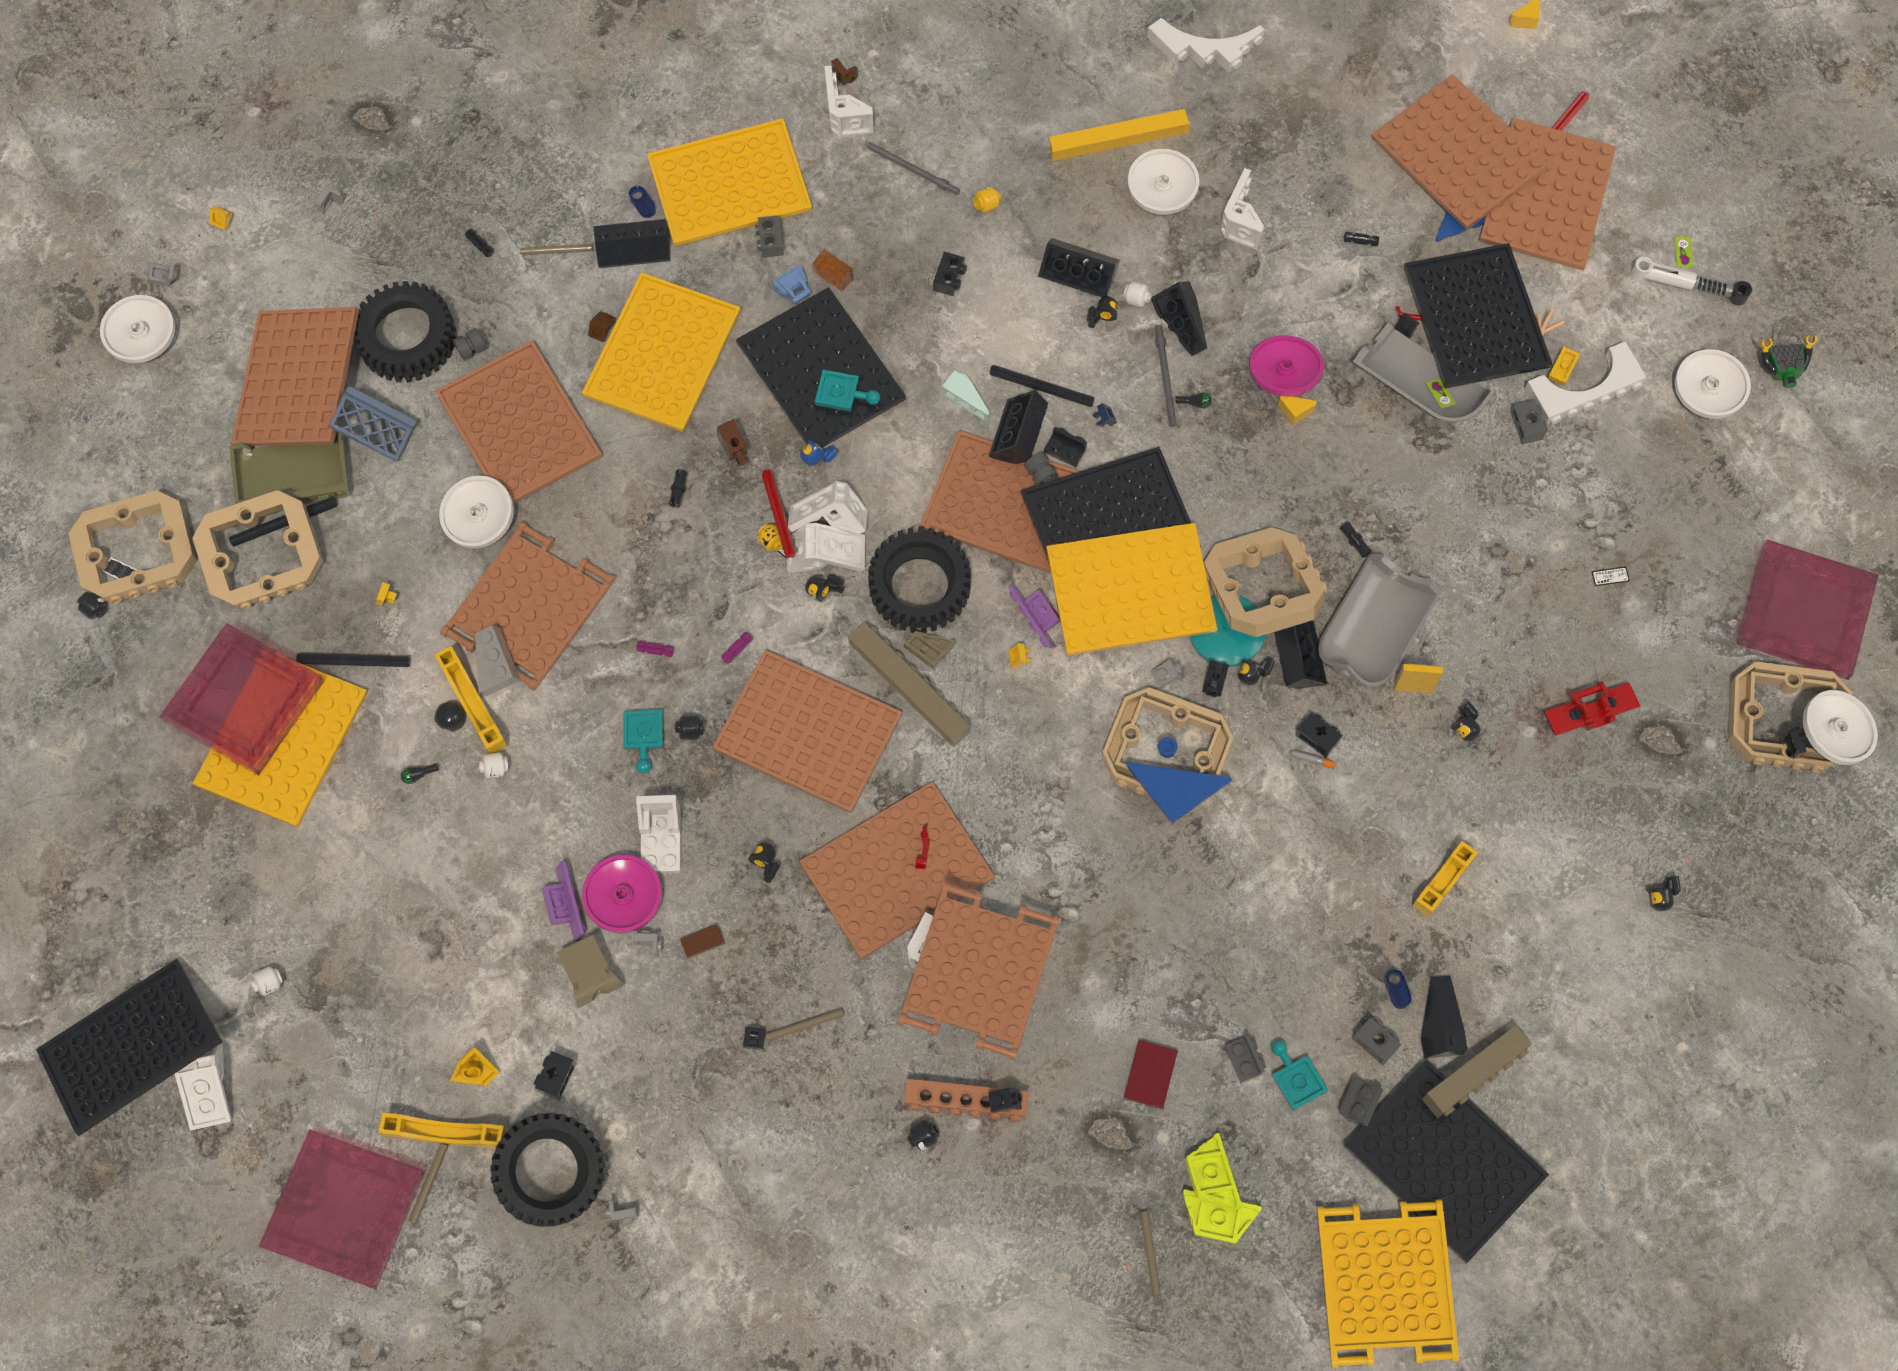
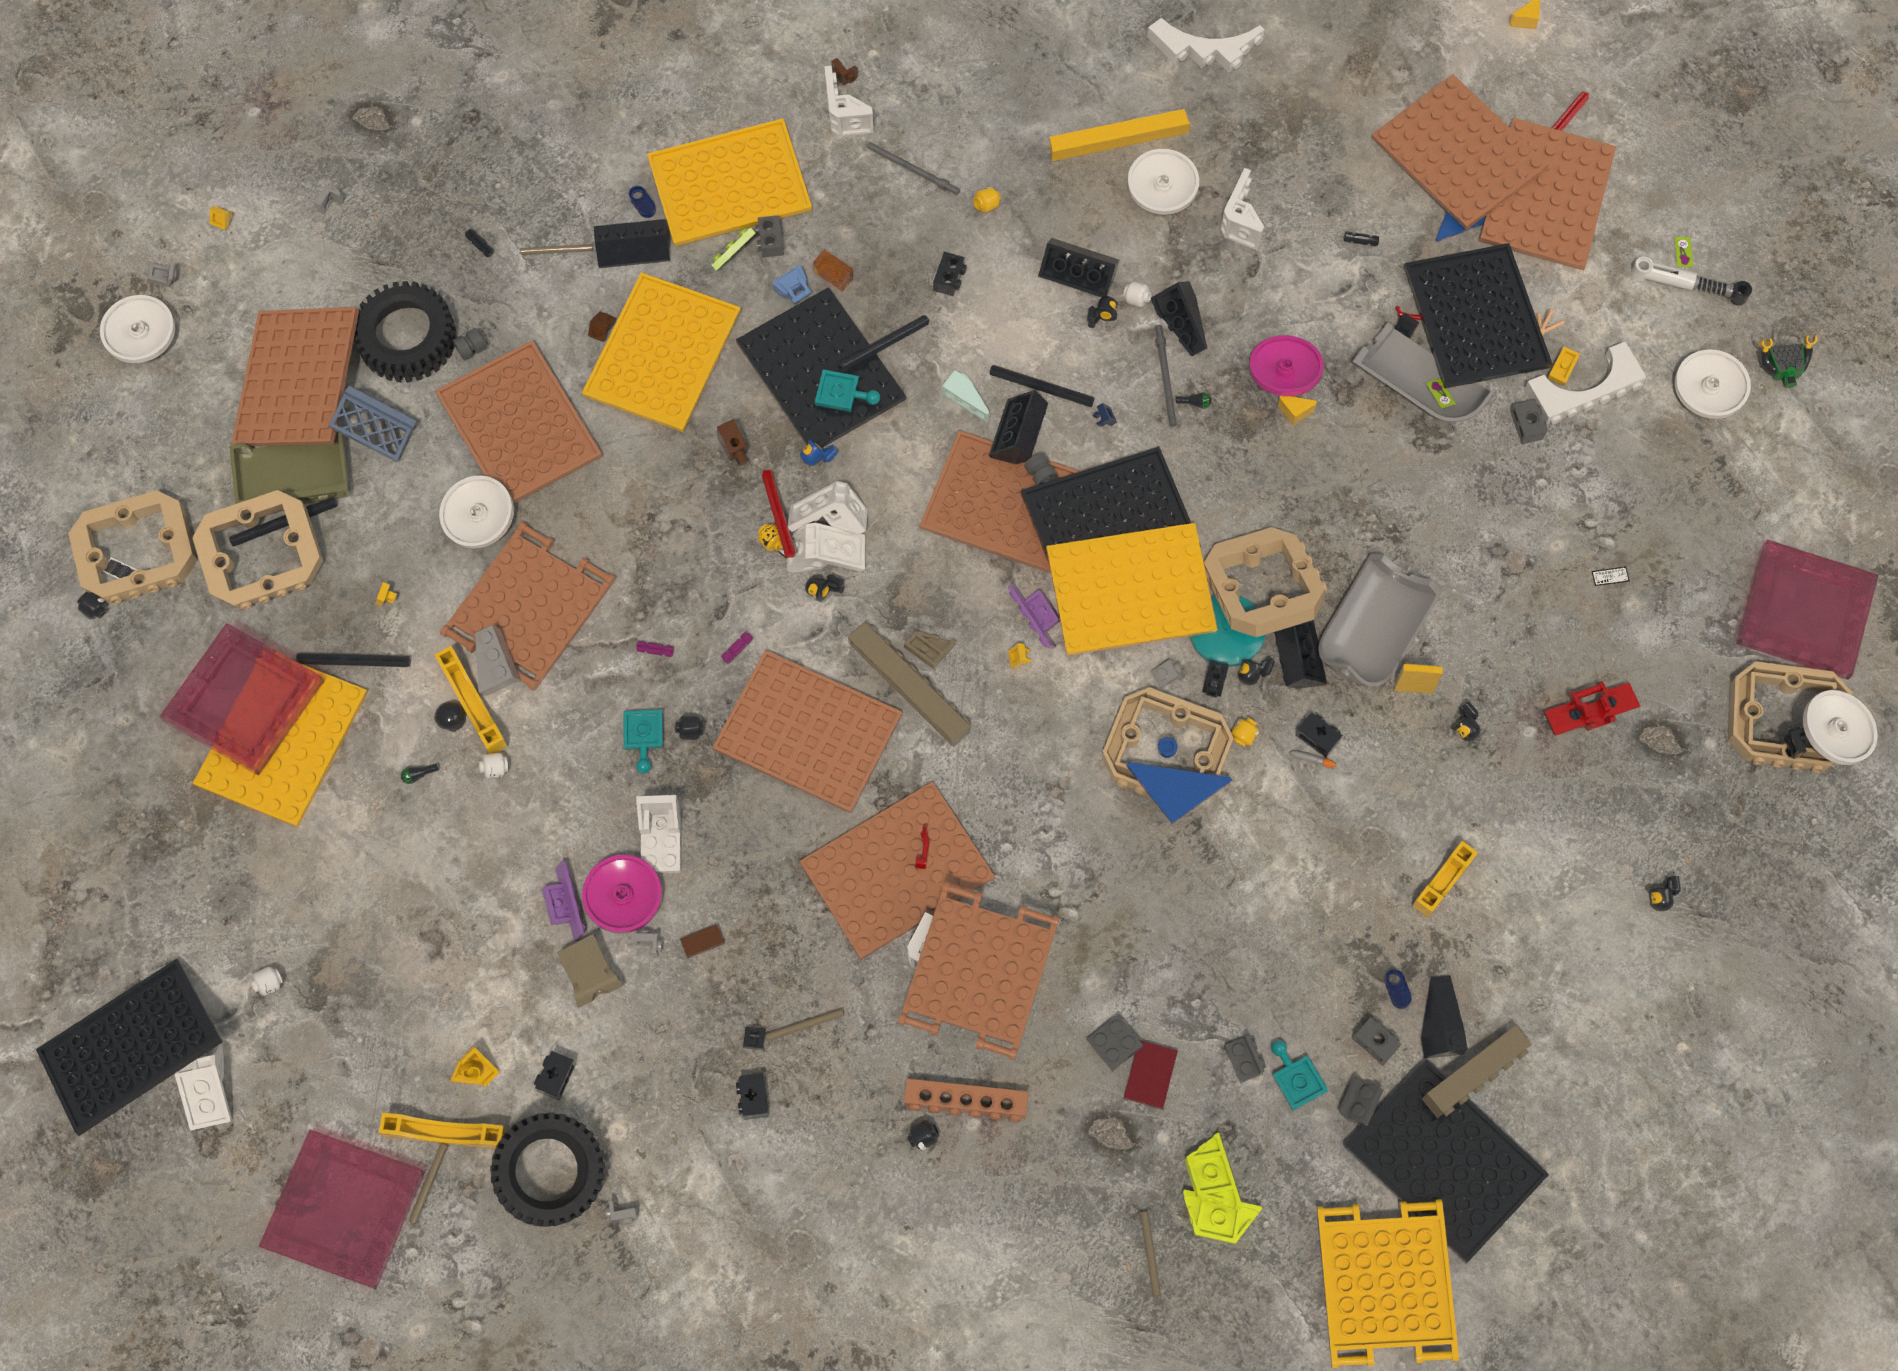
(677, 488): black pin -> none
(732, 247): none -> lime wing
(752, 1084): none -> black brick
(764, 857): black piece -> none
(883, 343): none -> black axle
(912, 547): black tyre -> none
(1005, 1100): black bracket -> none
(1066, 447): black bracket -> none
(1115, 1043): none -> dark grey plate
(1245, 732): none -> yellow head
(1348, 531): black pin -> none

